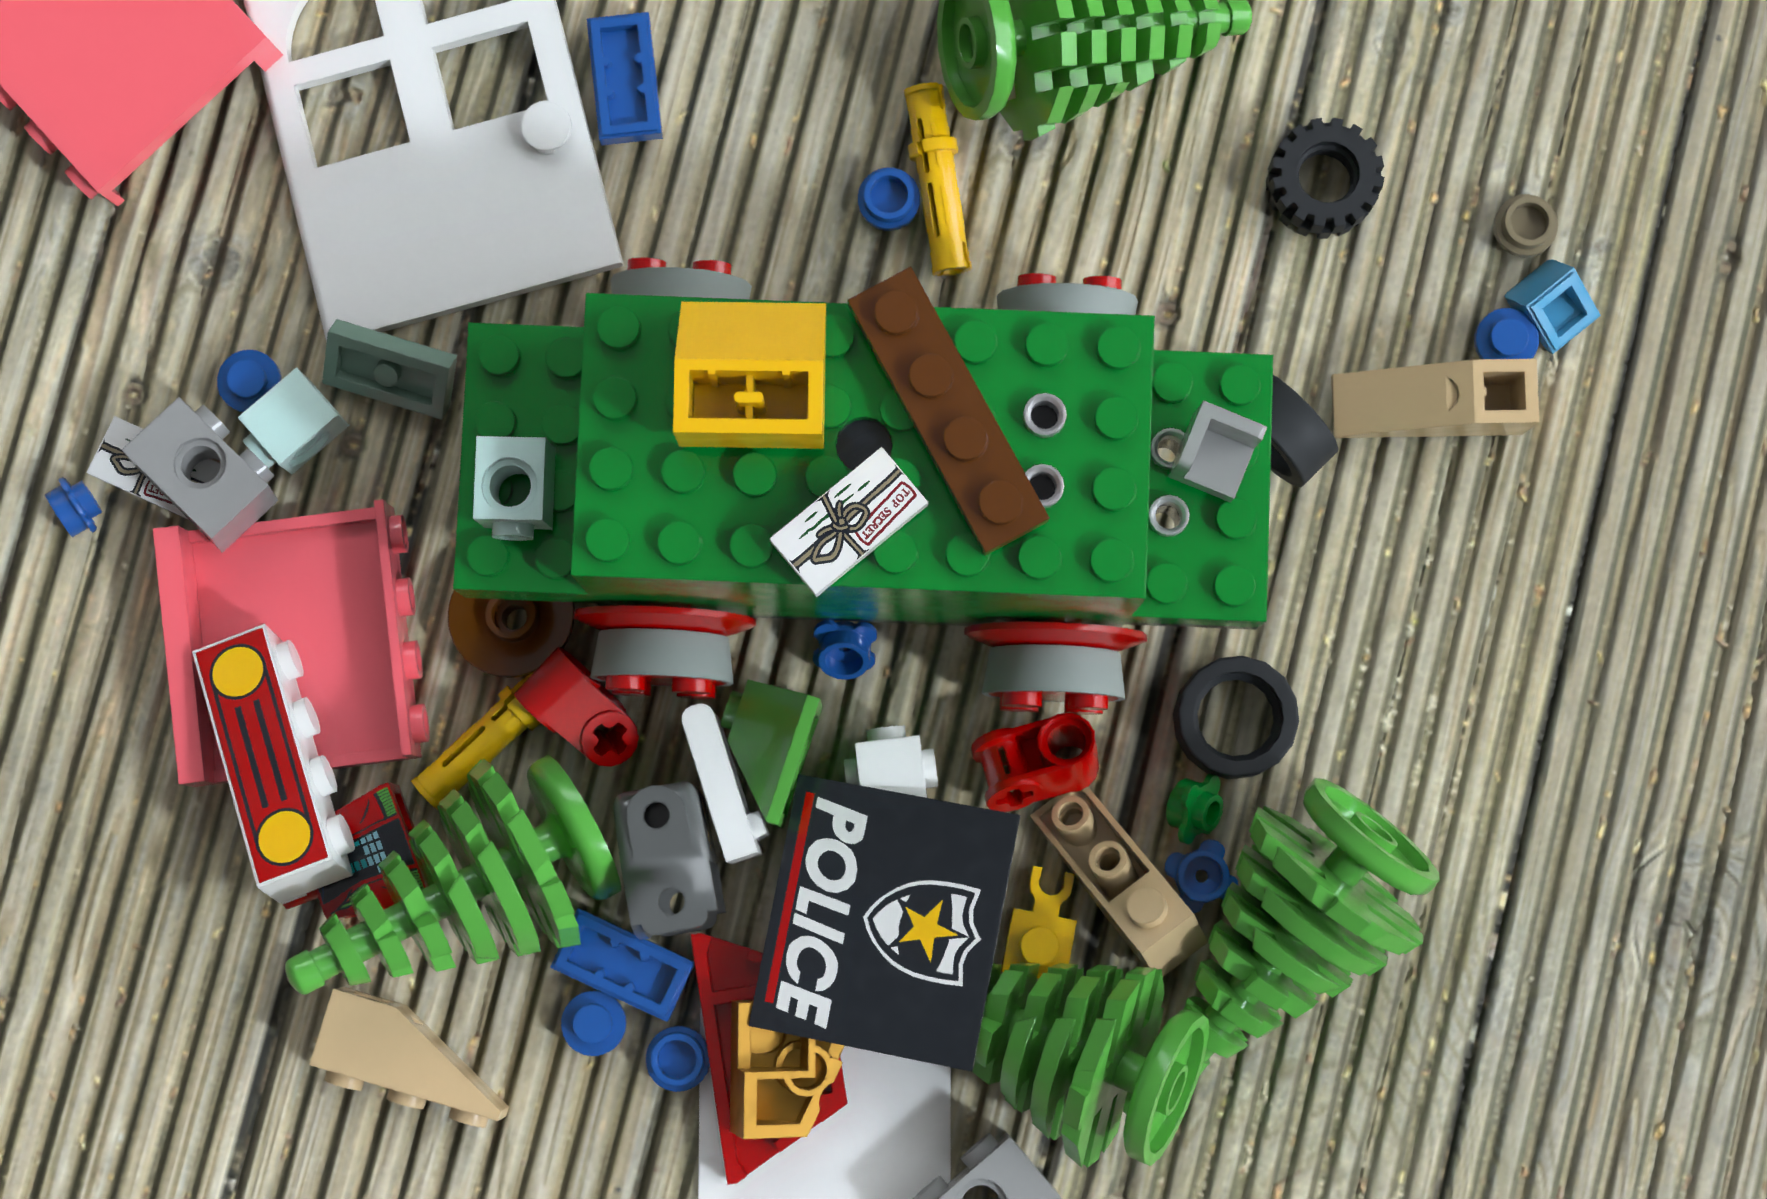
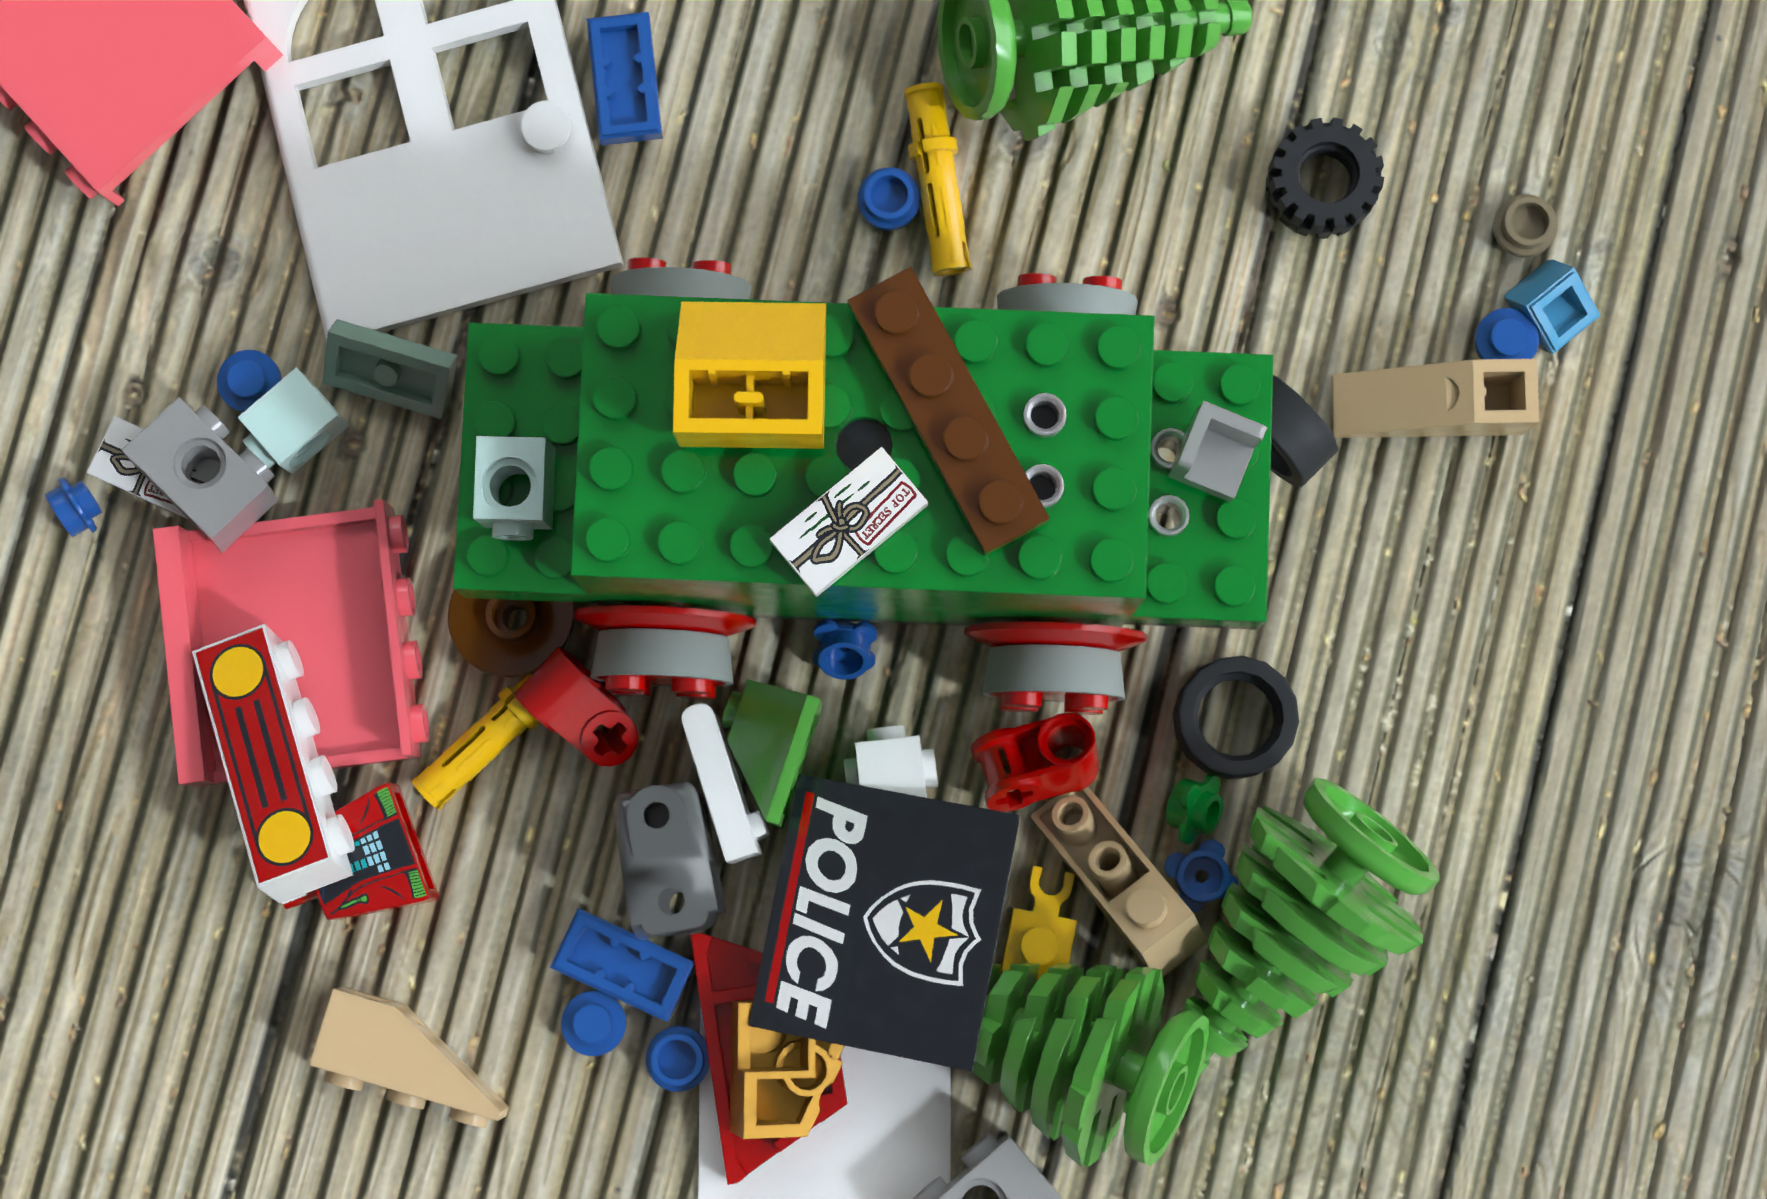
(493, 872): bright green plant -> none

